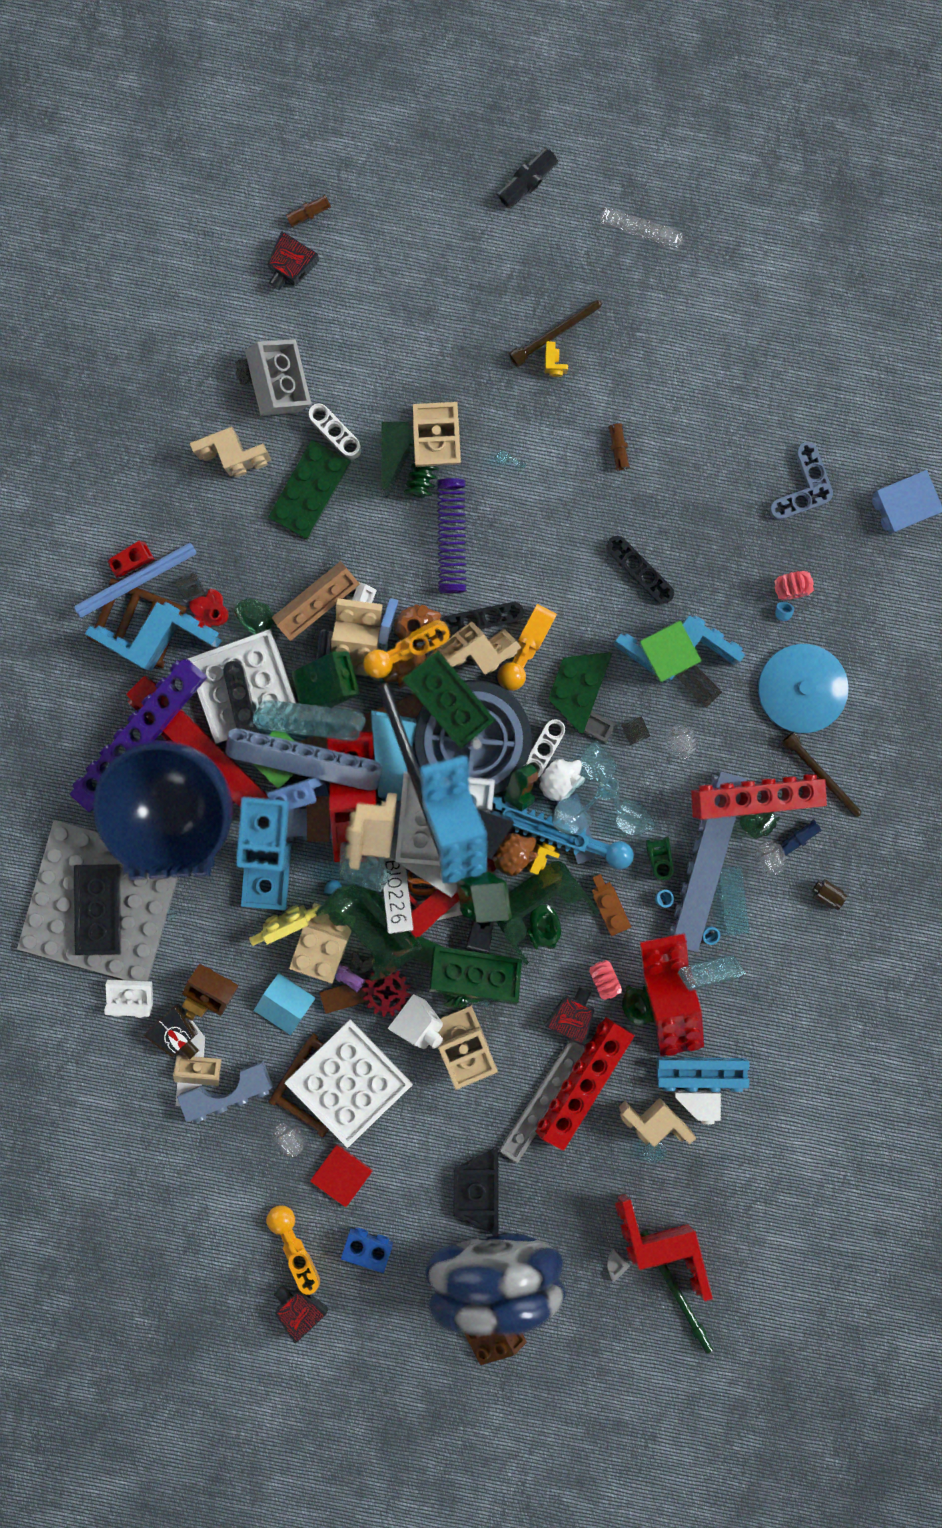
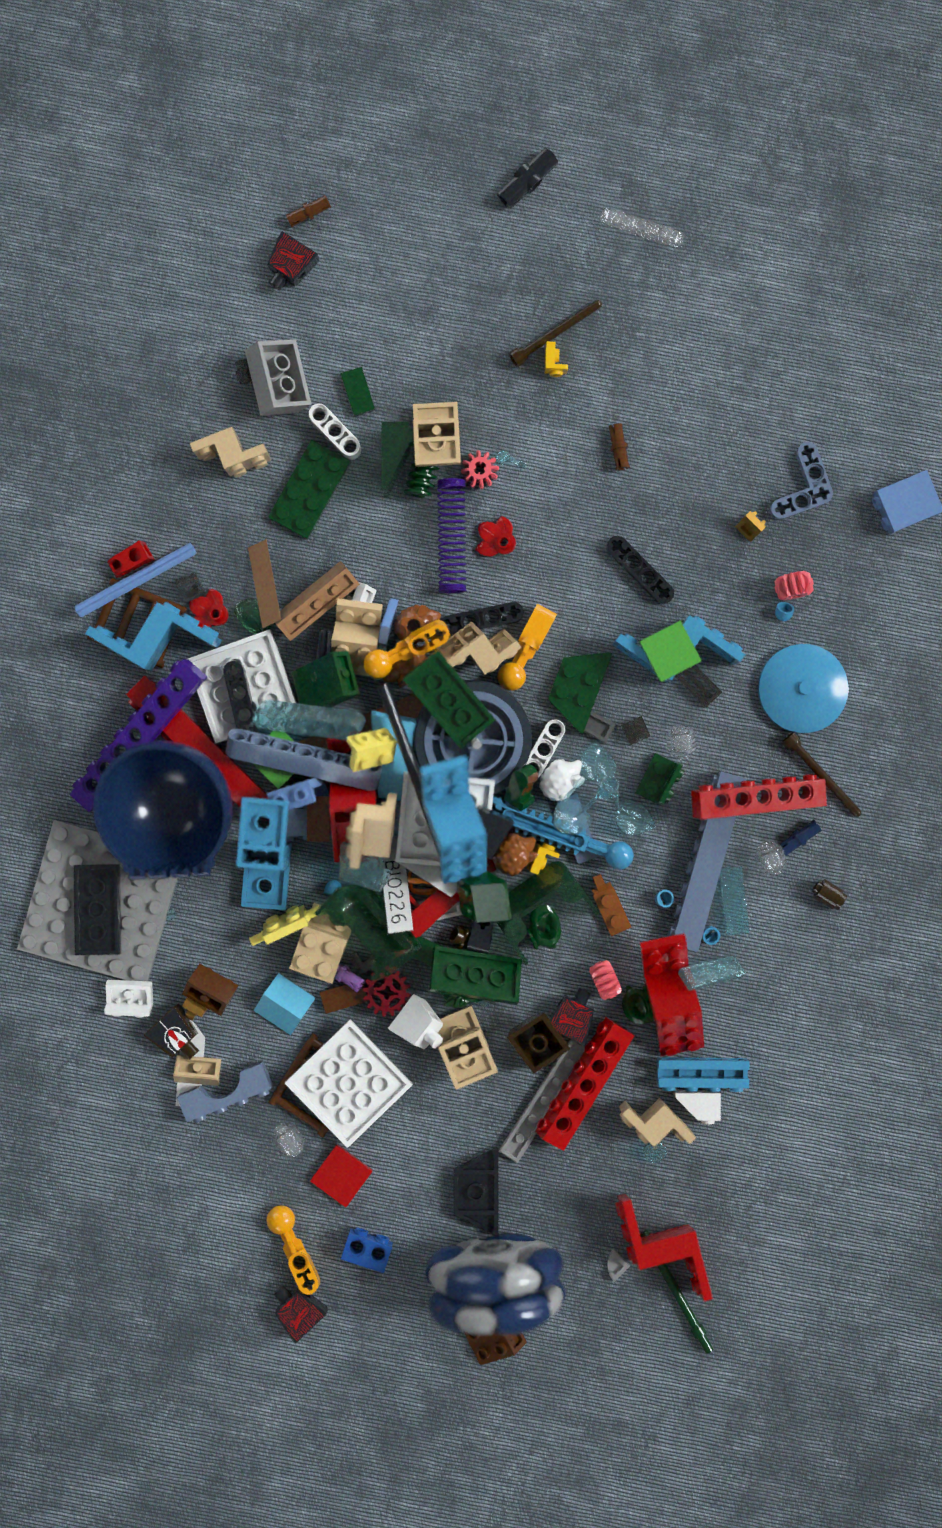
(264, 583): none -> medium nougat sticker
(358, 391): none -> dark green tile
(371, 749): none -> light yellow bracket
(459, 936): none -> dark brown plate
(488, 470): none -> coral gear
(493, 535): none -> red plate
(537, 1041): none -> dark brown slope
(659, 779): none -> dark green bracket
(660, 856): dark green piece -> none
(750, 526): none -> pearl gold tile
(759, 824): clear green hat -> none

